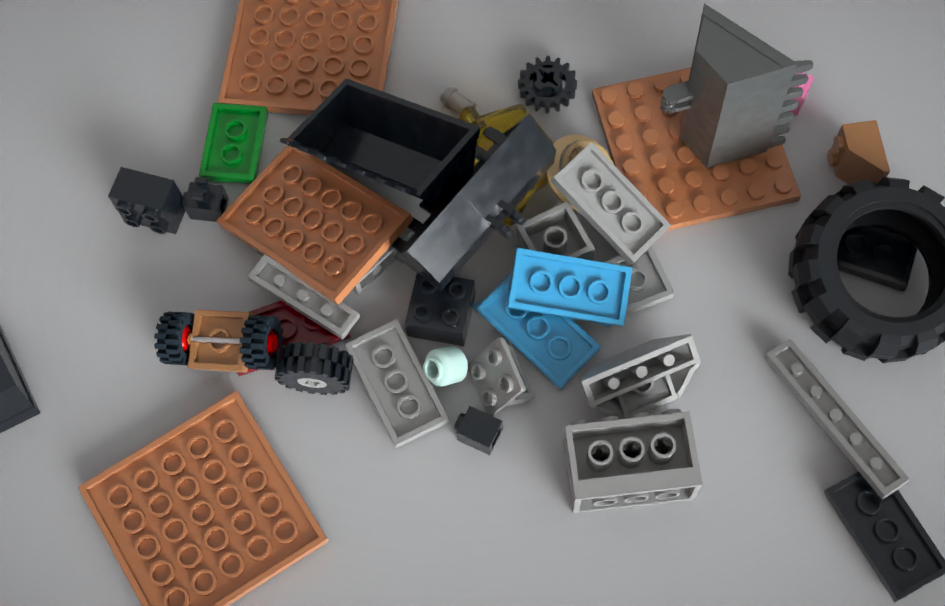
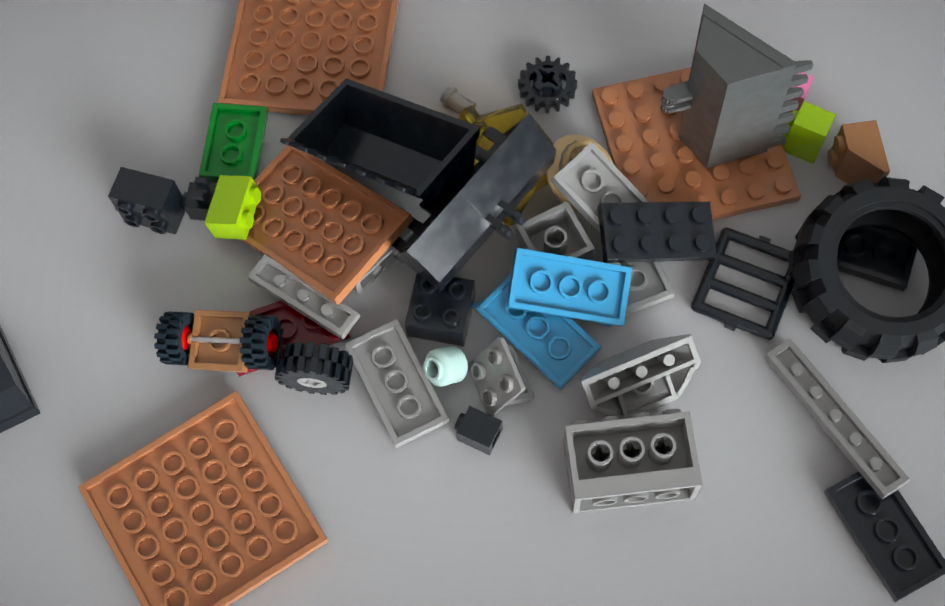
(233, 207): none -> lime piece
(656, 232): none -> black plate
(709, 282): none -> black bar
(808, 131): none -> lime piece

